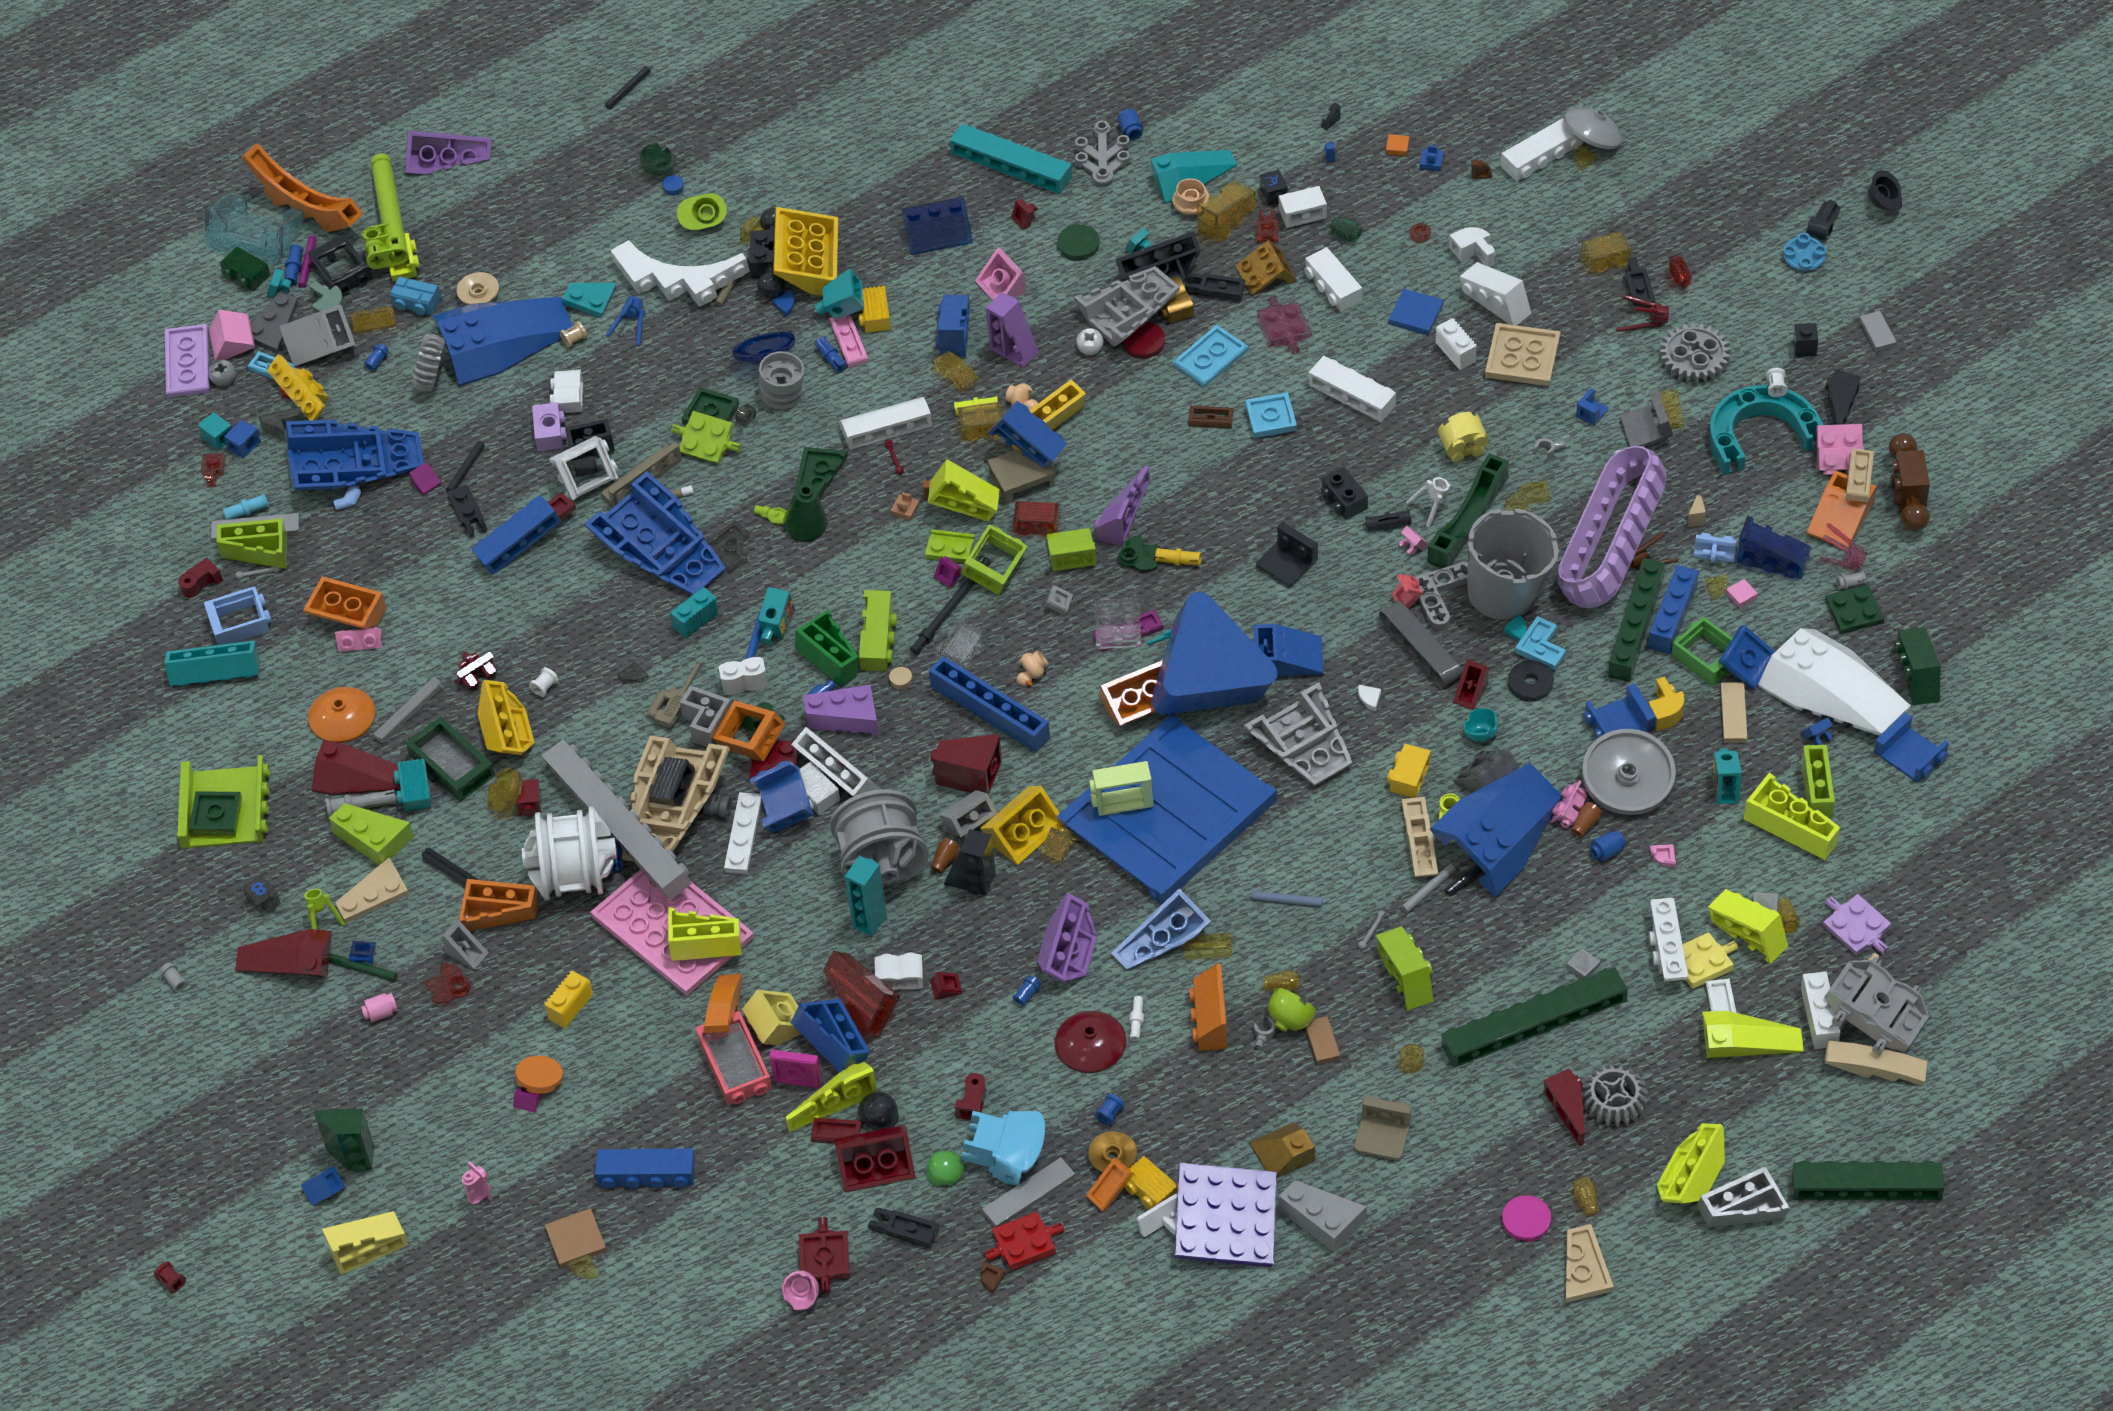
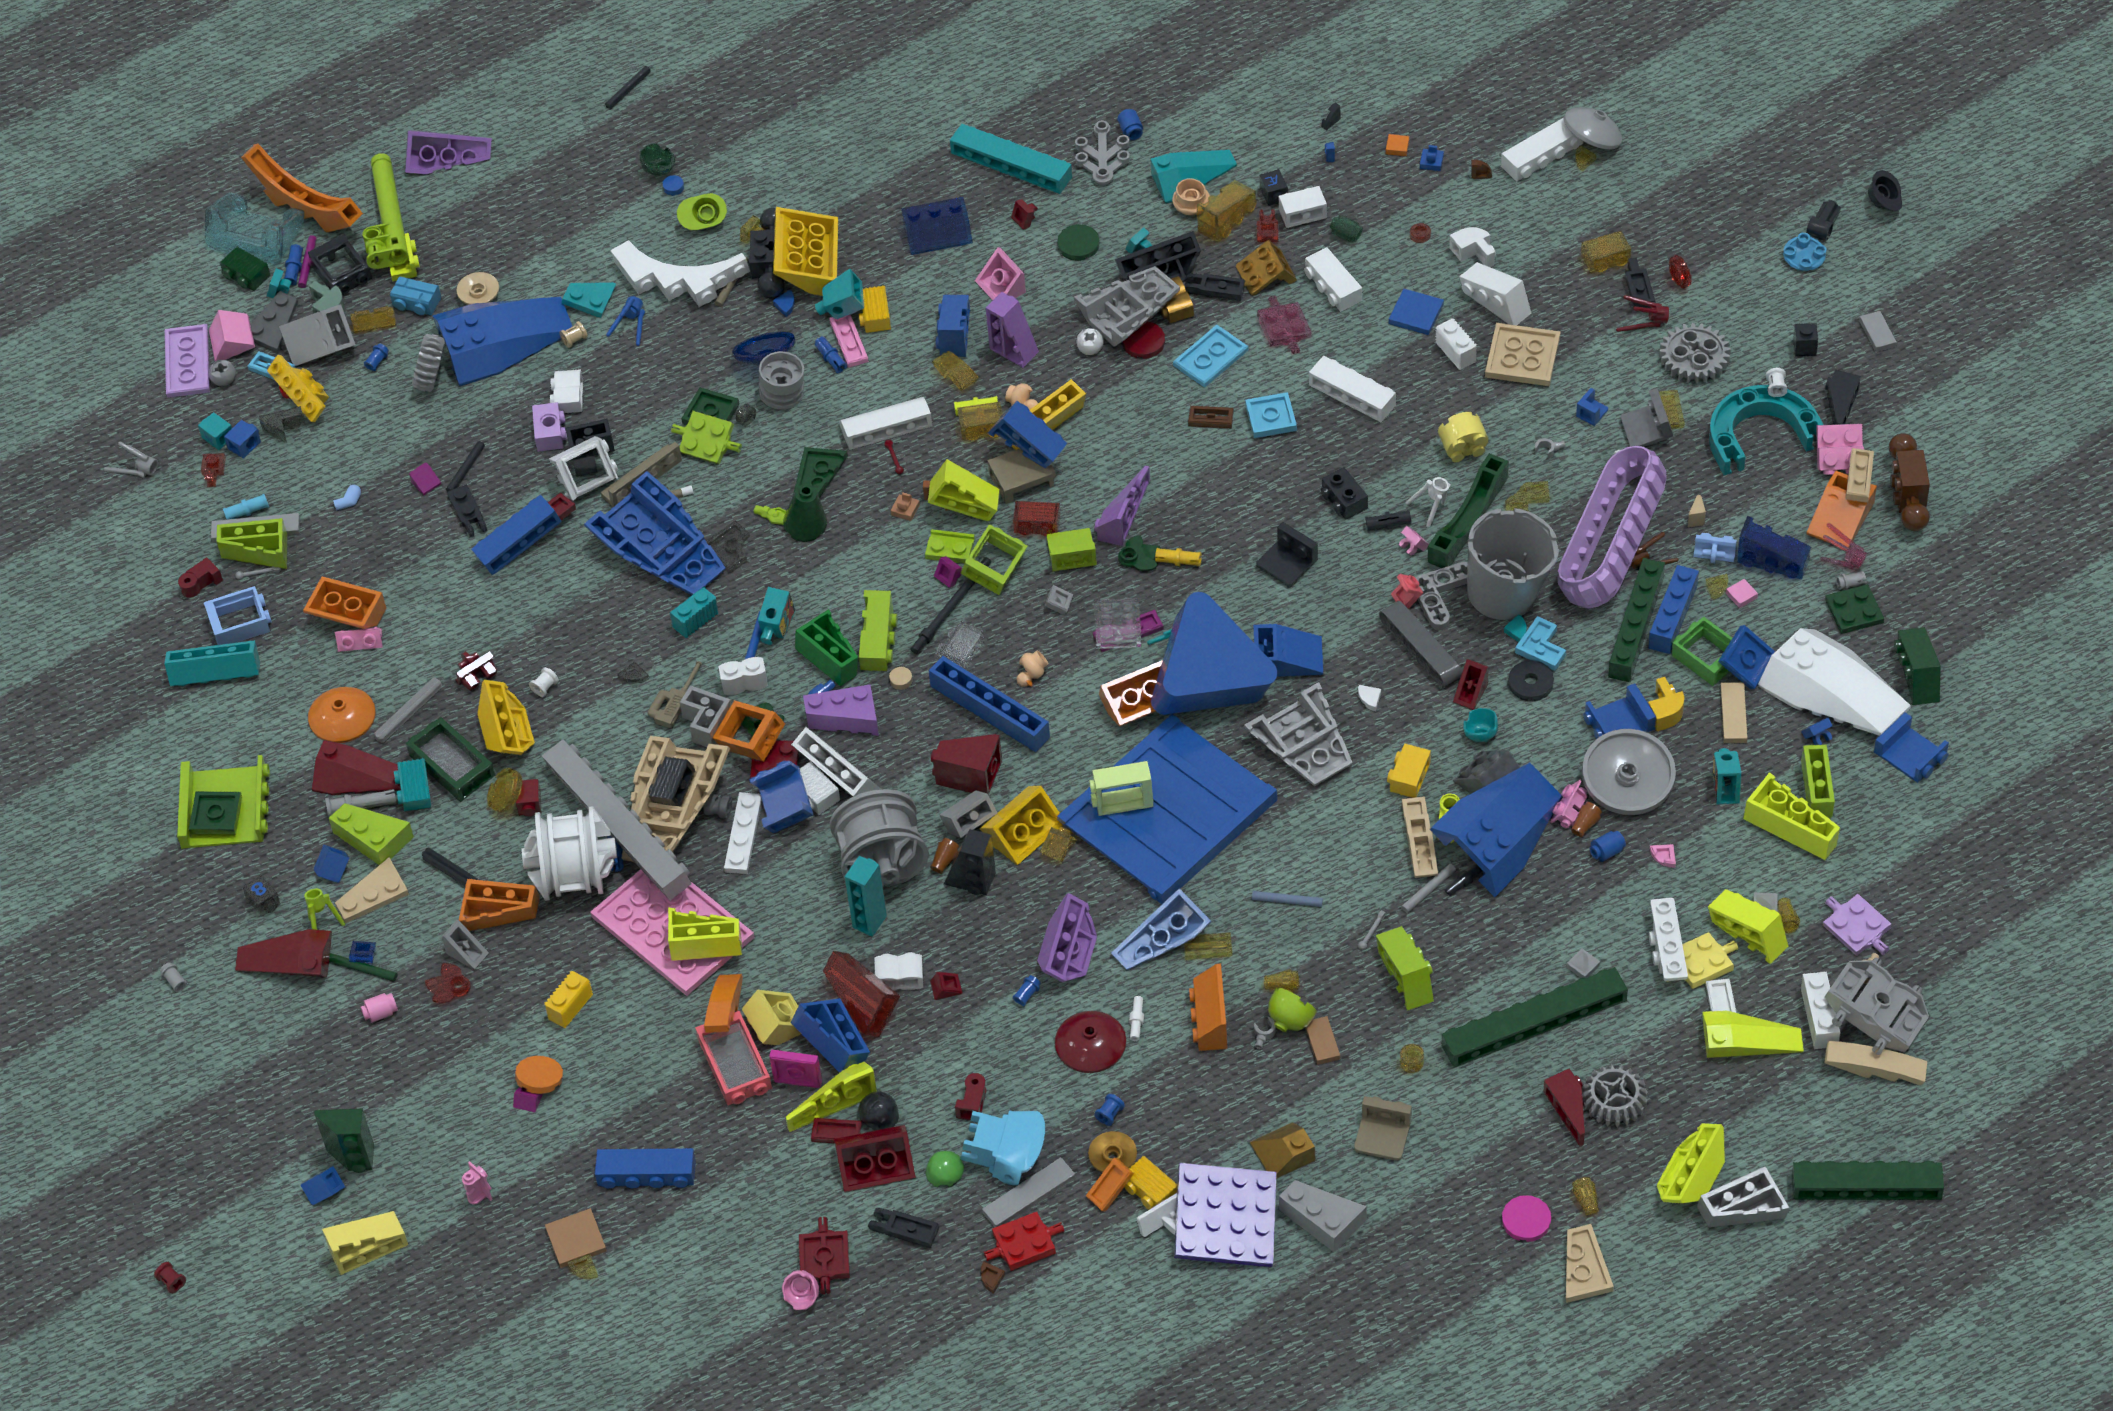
(144, 463): none -> light grey plant
(331, 863): none -> blue panel
(344, 455): blue wedge -> none

